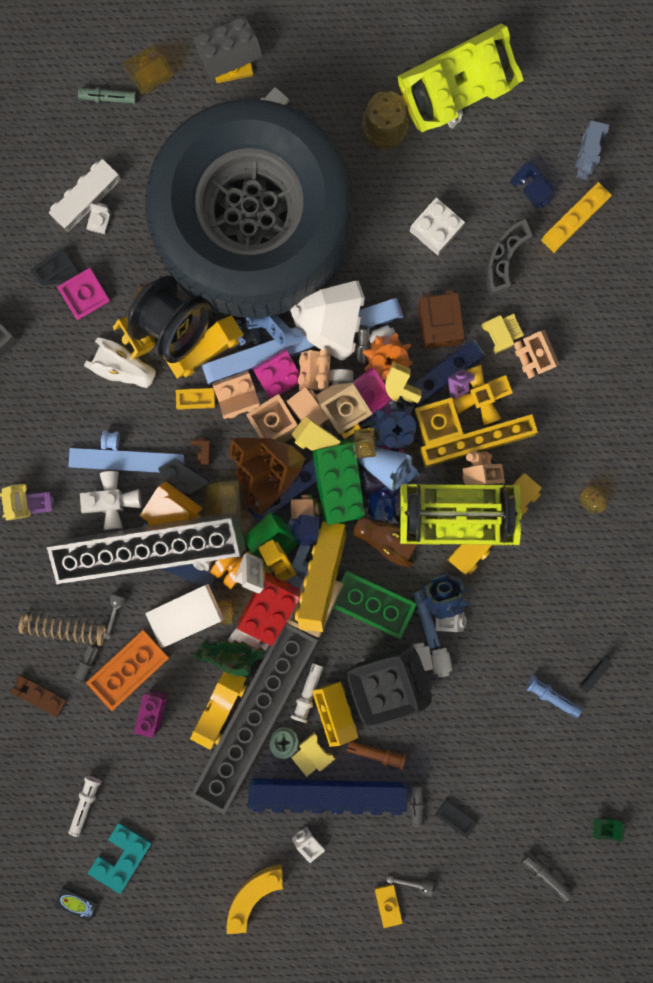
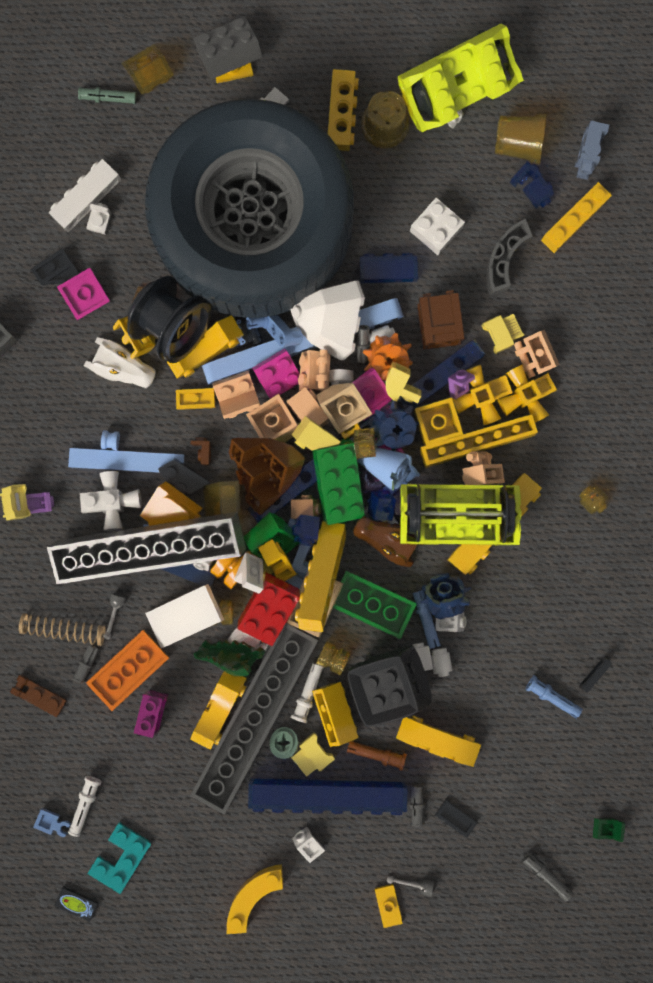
(48, 822): none -> medium blue plate
(333, 658): none -> clear yellow wheel
(342, 81): none -> yellow brick
(388, 268): none -> clear blue brick
(438, 742): none -> yellow brick
(521, 137): none -> clear yellow piece
(527, 393): none -> yellow brick

